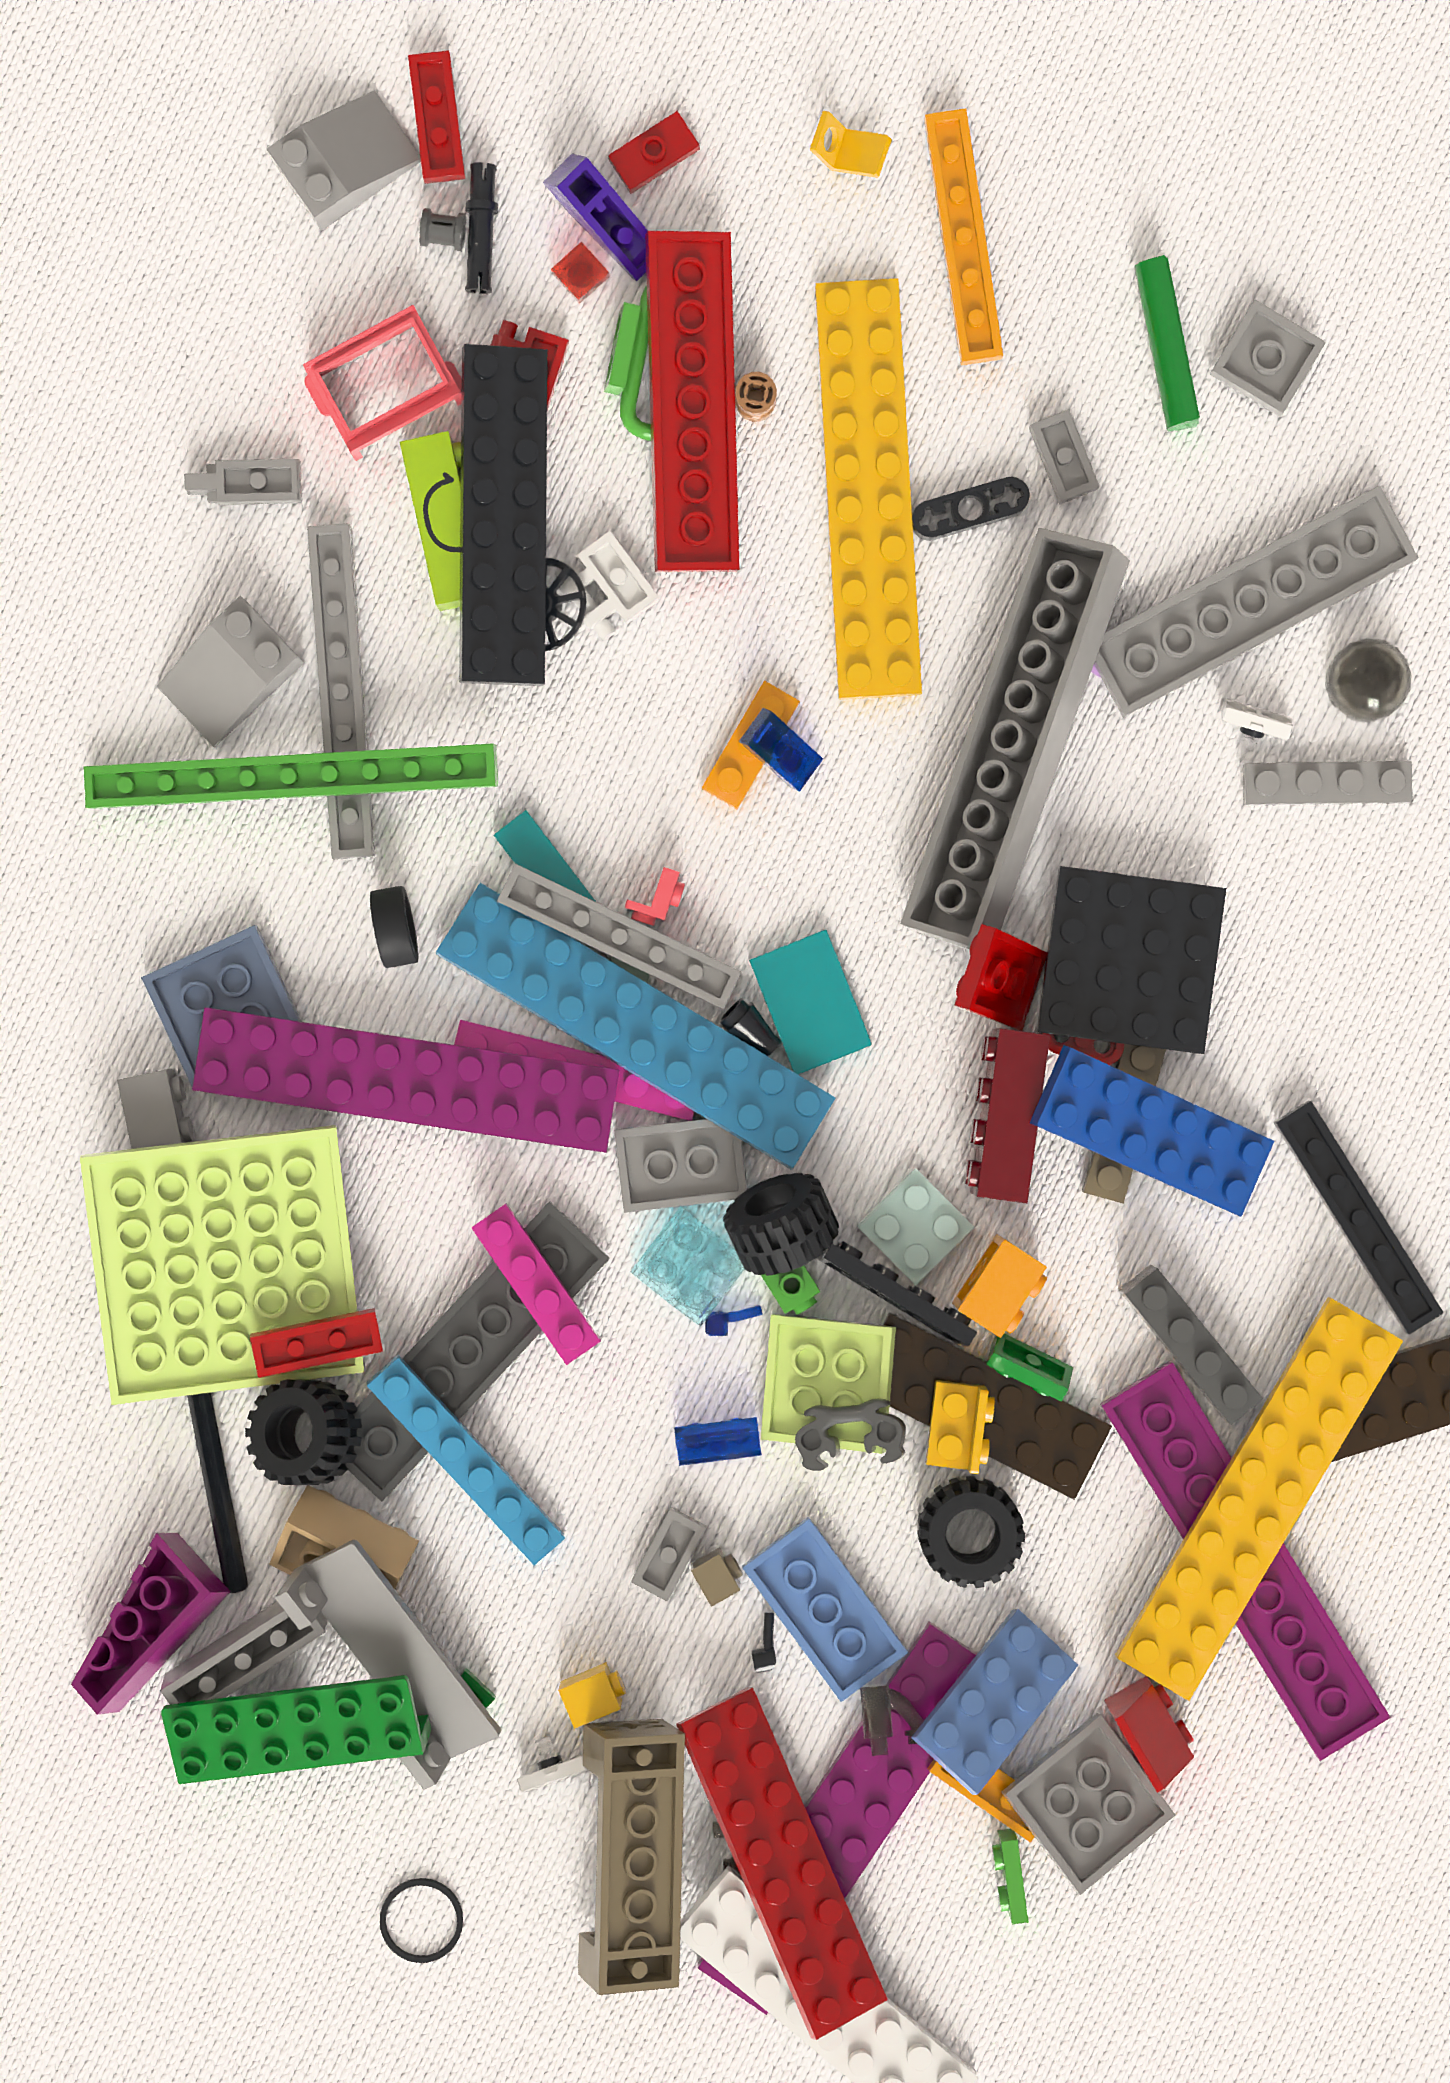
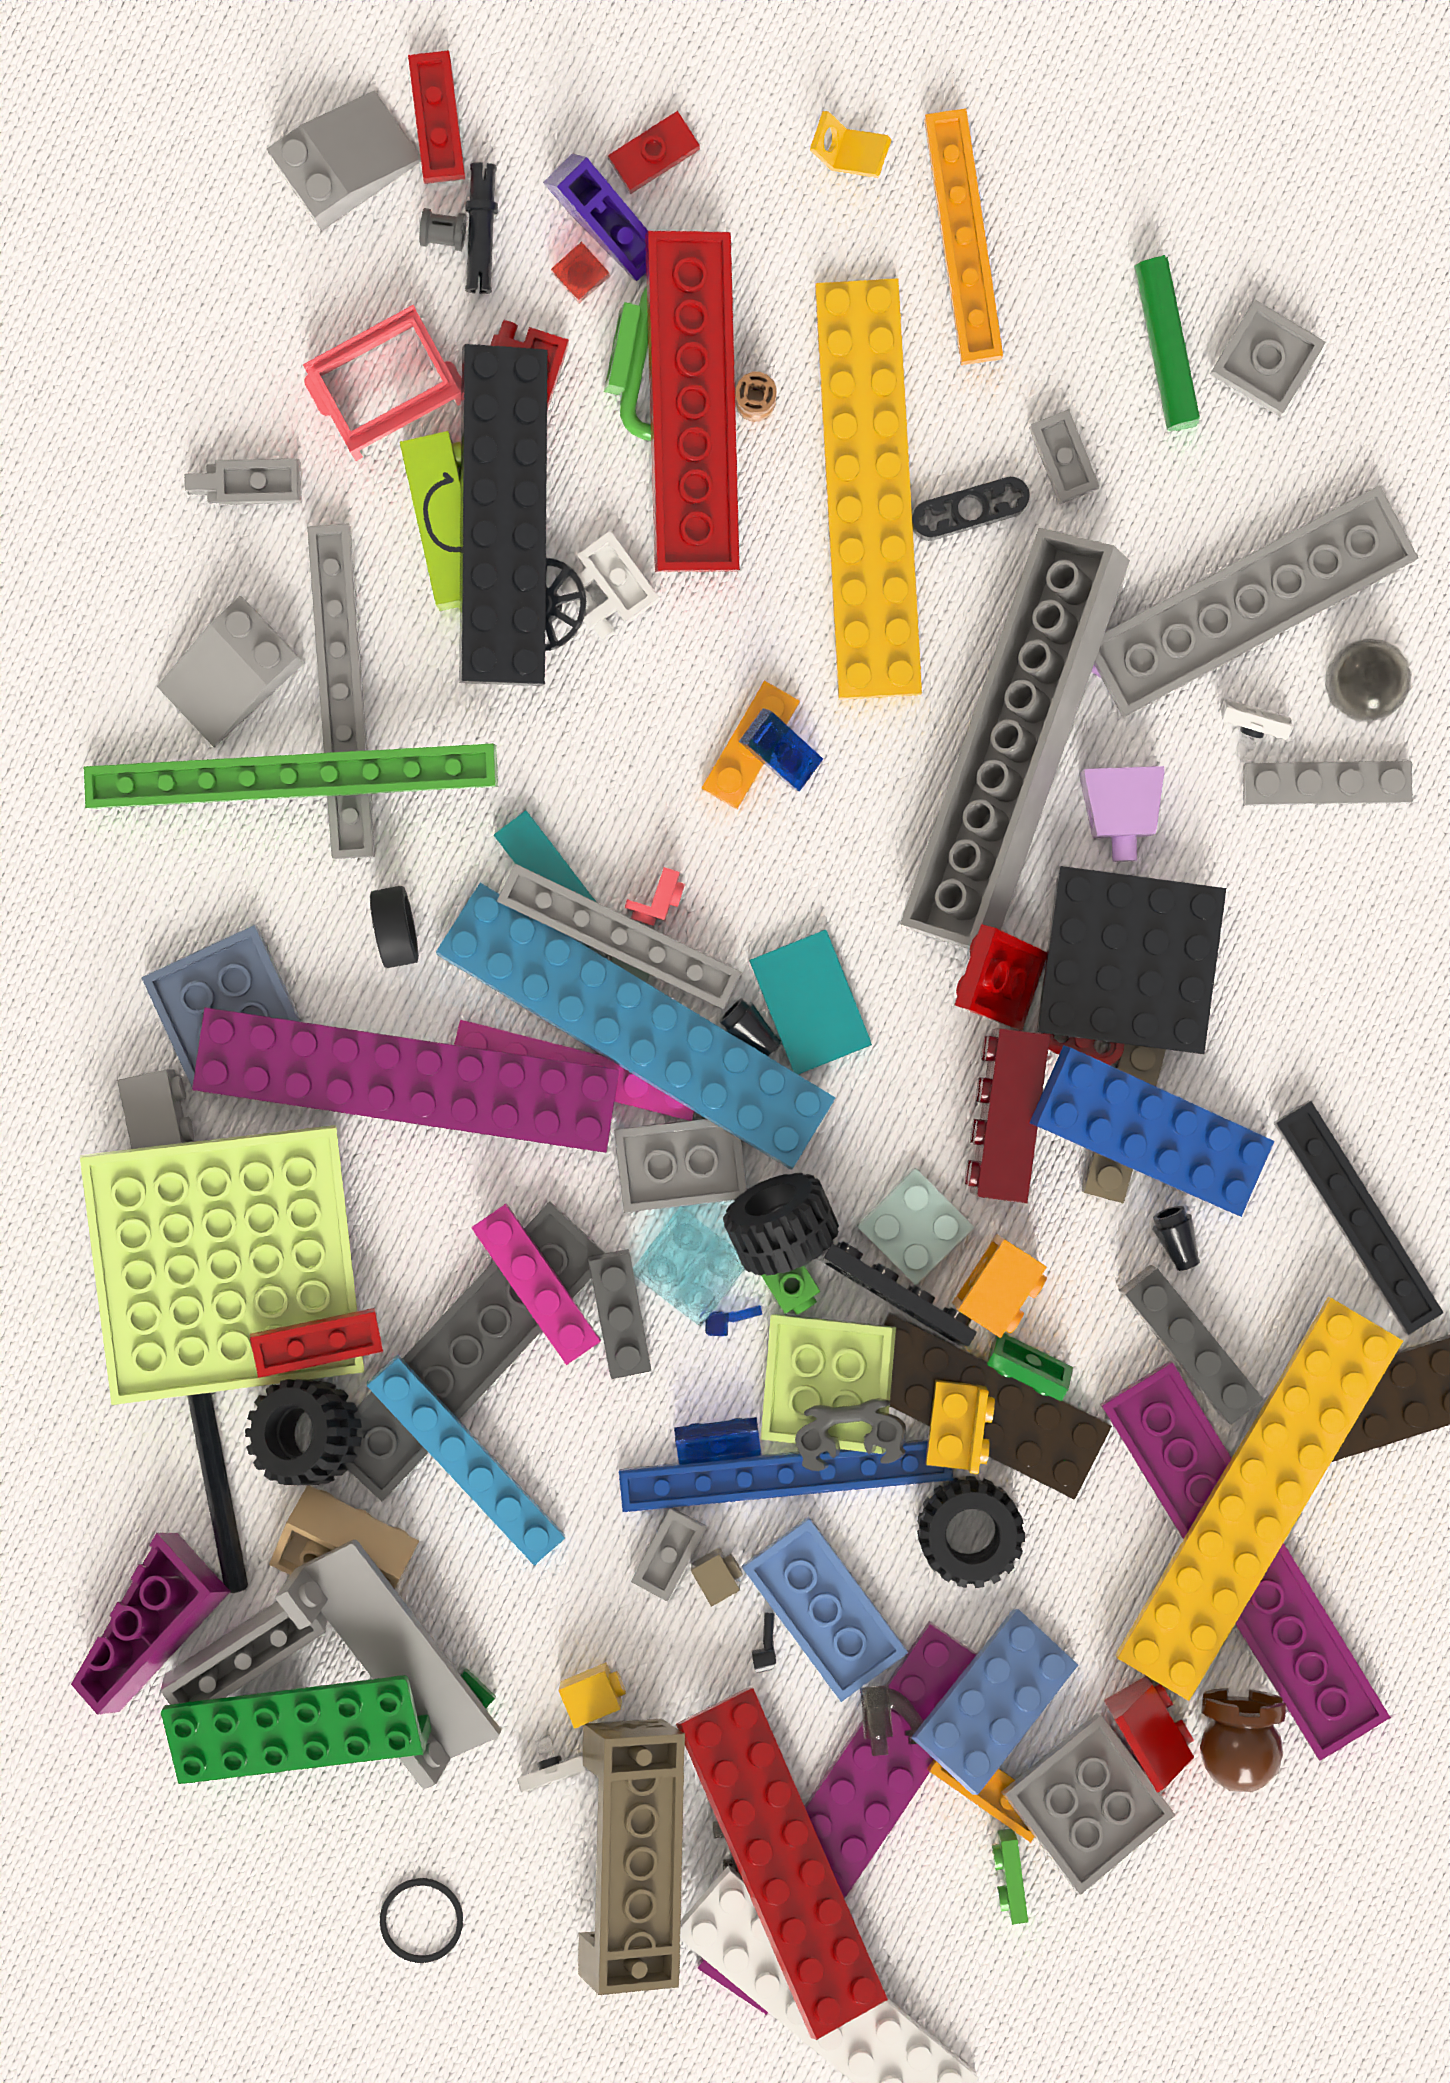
(619, 1314): none -> dark grey plate
(771, 1477): none -> blue tile
(1122, 805): none -> lavender torso
(1177, 1236): none -> black cone
(1241, 1742): none -> reddish brown tile

